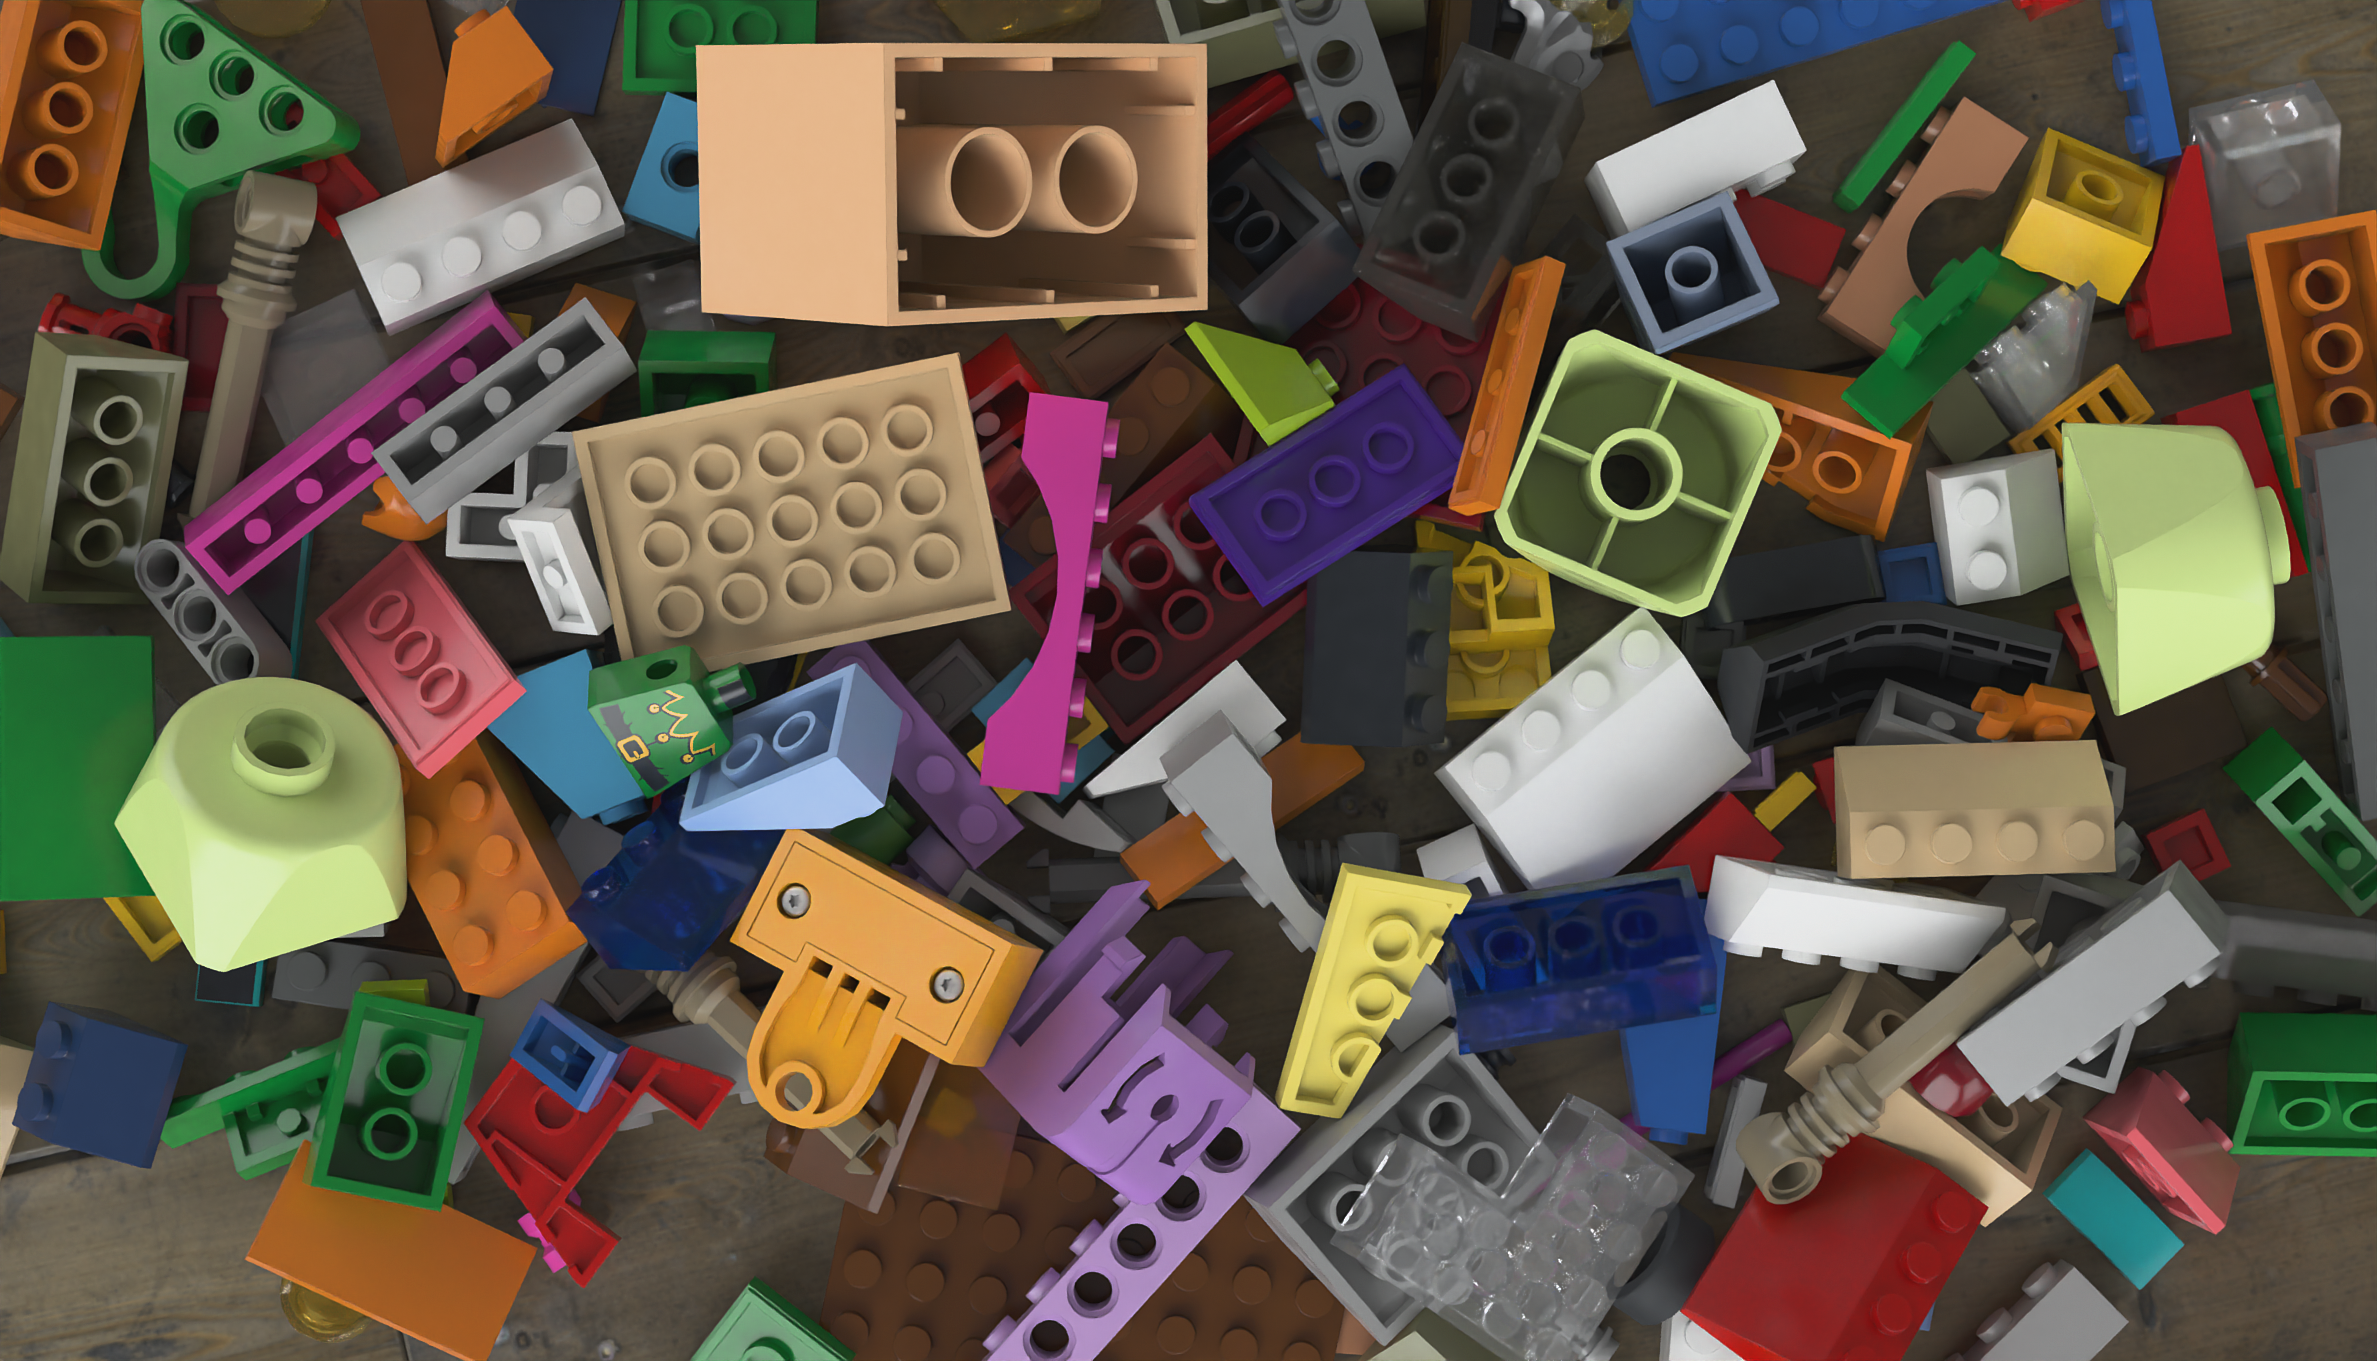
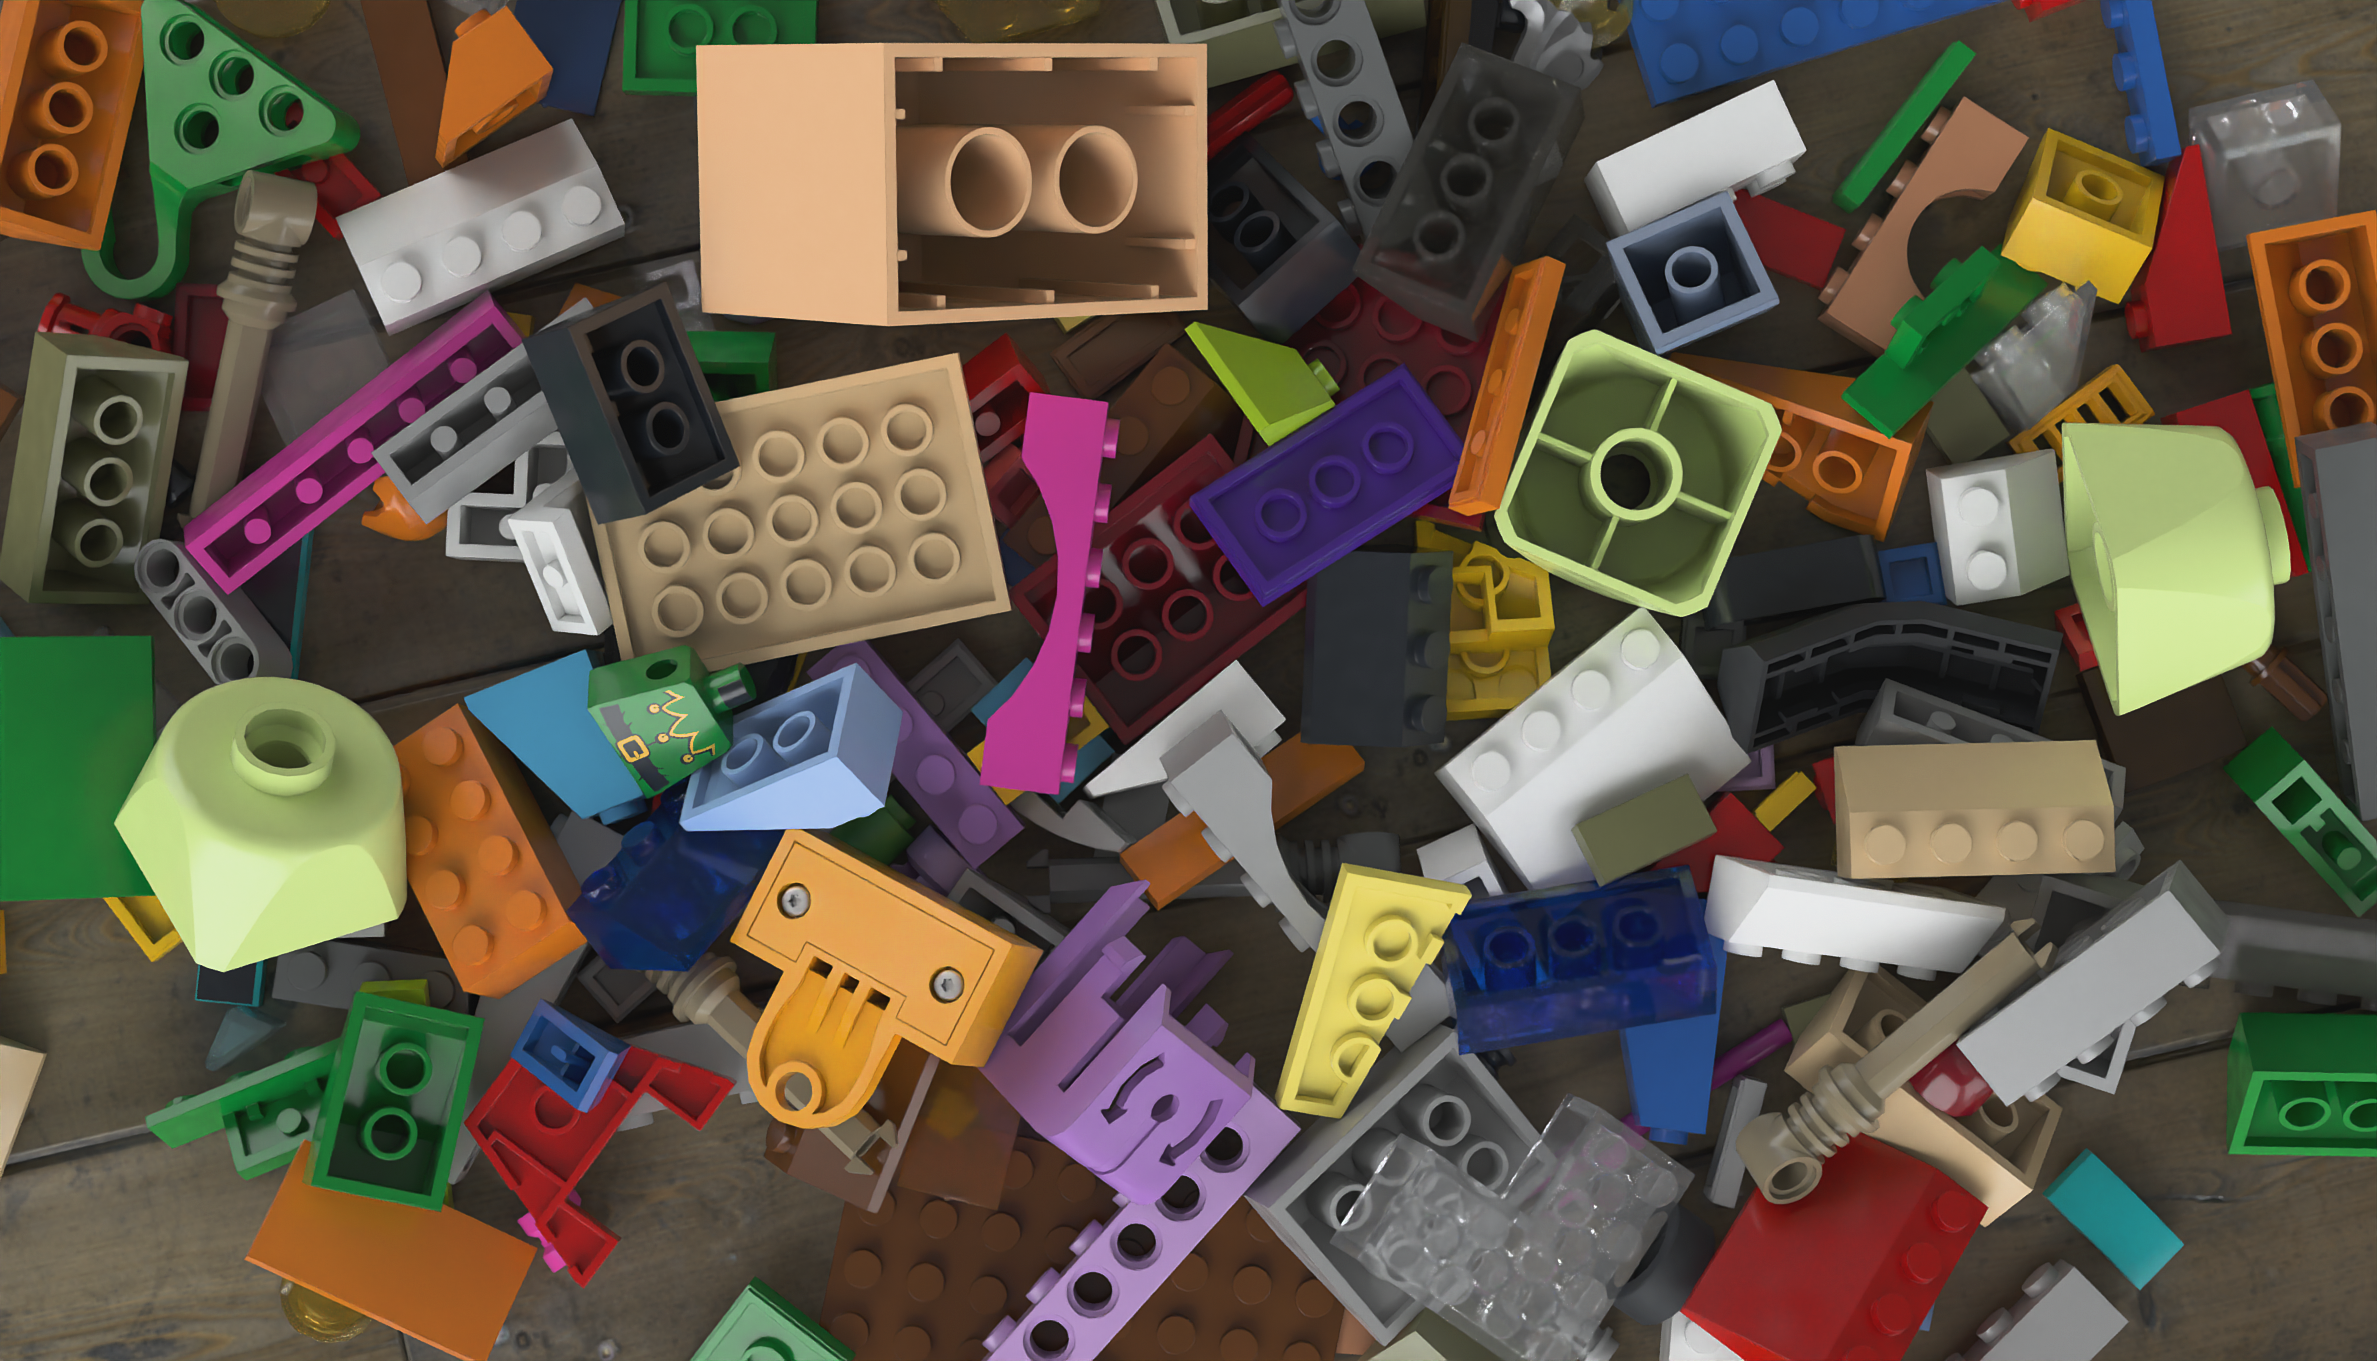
(99, 1084): dark blue slope -> none
(239, 1034): none -> clear light blue slope
(420, 657): coral tile -> none
(631, 404): none -> black slope
(654, 195): dark azure brick -> none
(1643, 830): none -> olive tile
(2037, 716): orange plate -> none
(2168, 1147): coral slope -> none
(2189, 840): red plate -> none

